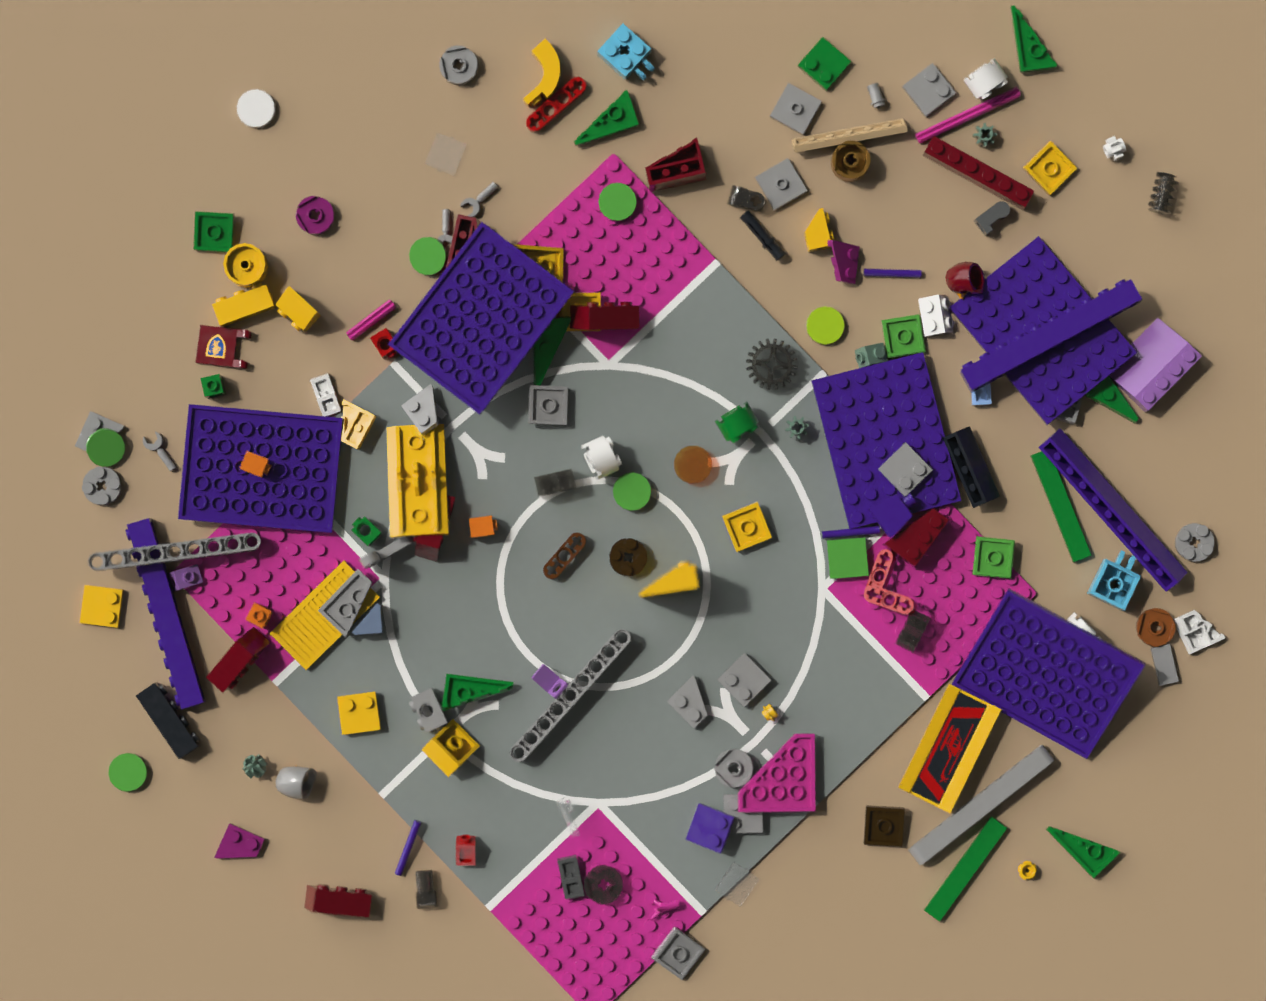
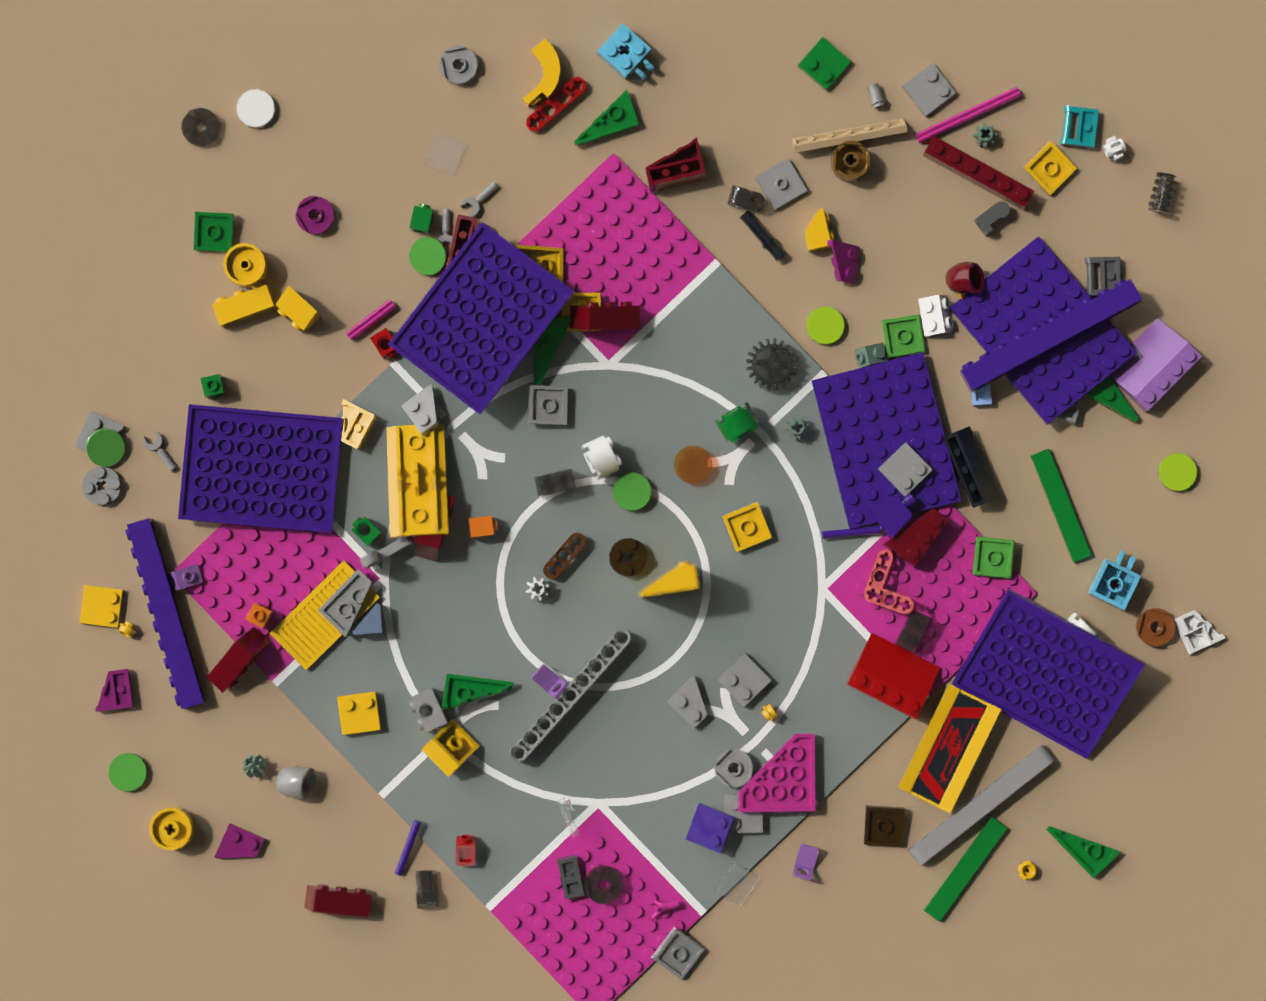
(116, 691): none -> magenta wing
(127, 629): none -> yellow plate
(160, 828): none -> yellow wheel
(165, 549): light grey beam -> none
(167, 720): black brick -> none
(209, 120): none -> clear smoke plate
(218, 346): dark red flag -> none
(255, 464): orange brick -> none
(325, 395): white slope -> none
(421, 219): none -> green brick
(542, 591): none -> white gear
(617, 202): bright green tile -> none
(795, 109): light grey plate -> none
(805, 861): none -> medium lavender bracket
(847, 558): bright green tile -> none
(892, 273): dark purple bar -> none
(893, 676): none -> red slope
(985, 79): white brick -> none
(1030, 51): green wing -> none
(1085, 129): none -> teal plate
(1108, 273): none -> dark grey plate
(1113, 510): dark purple brick -> none
(1164, 664): light grey tile -> none
(1177, 472): none -> lime tile
(1200, 533): light grey plate -> none

